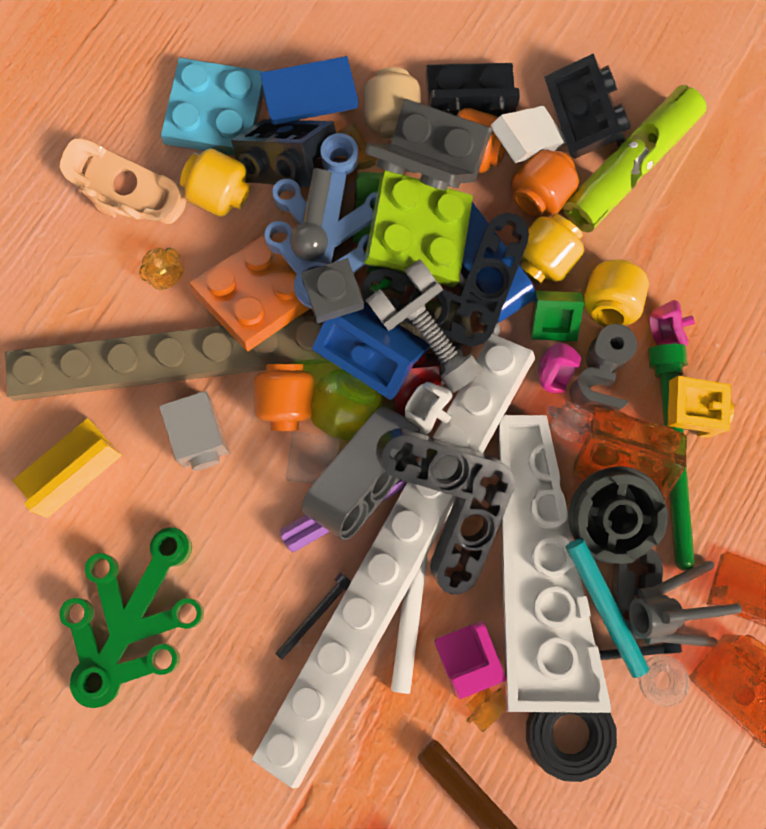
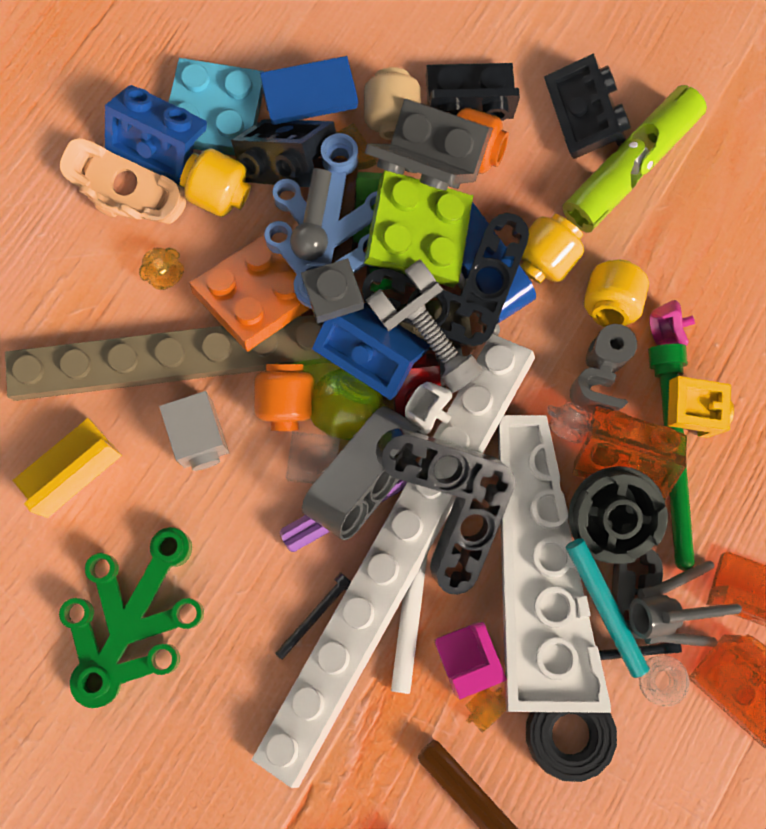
(151, 131): none -> blue bracket
(527, 133): white tile -> none
(544, 183): orange head -> none
(556, 315): green plate -> none
(557, 367): dark pink piece -> none

